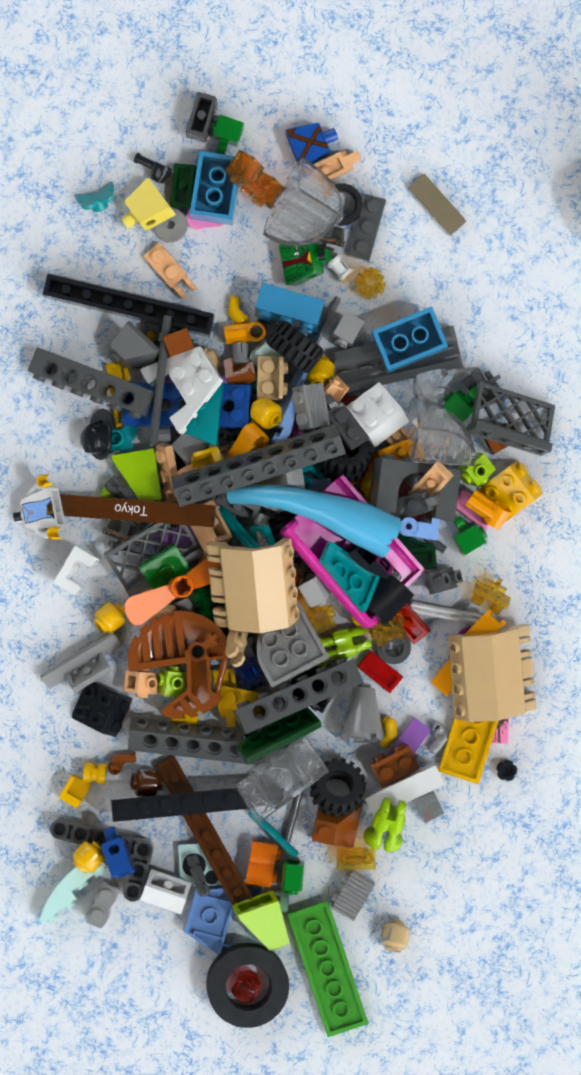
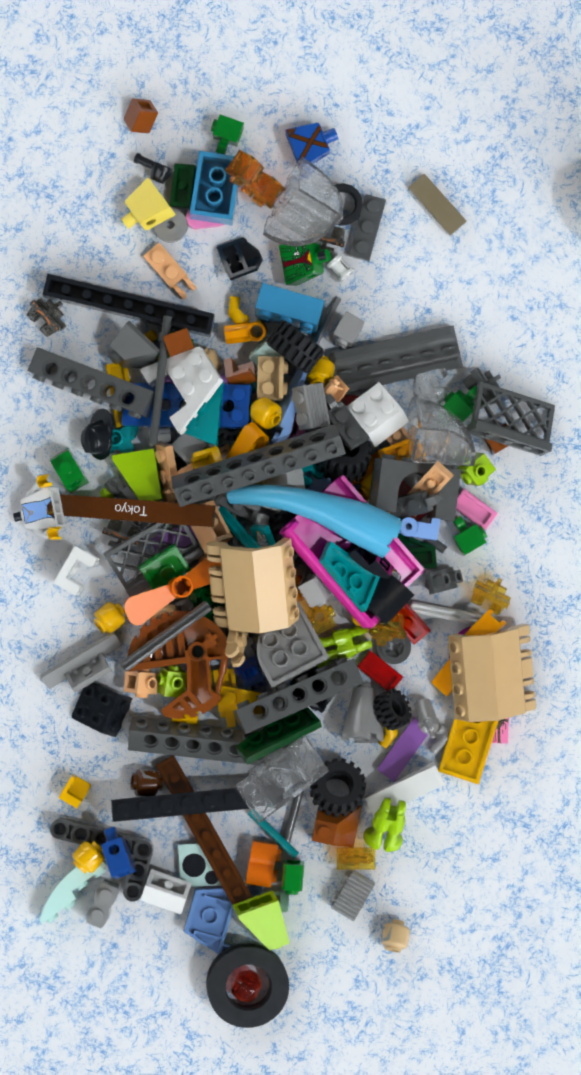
(50, 314): none -> clear smoke hips
(69, 470): none -> green torso
(94, 772): yellow wheel -> none
(96, 201): teal animal -> none
(119, 760): dark orange arm -> none
(140, 115): none -> dark orange panel
(166, 635): none -> dark grey axle
(198, 875): dark grey axle -> none
(201, 117): dark grey brick -> none
(239, 258): none -> black slope
(240, 353): light grey bush -> none
(327, 968): bright green plate -> none
(338, 164): light nougat hinge -> none
(366, 291): clear yellow brick -> none
(392, 709): none -> black tyre
(394, 765): dark orange bracket -> none
(409, 340): dark azure brick -> none
(426, 717): none -> piece
(429, 806): tile -> none
(492, 512): light orange piece -> none
(507, 764): black plate -> none
(513, 488): yellow bracket -> none

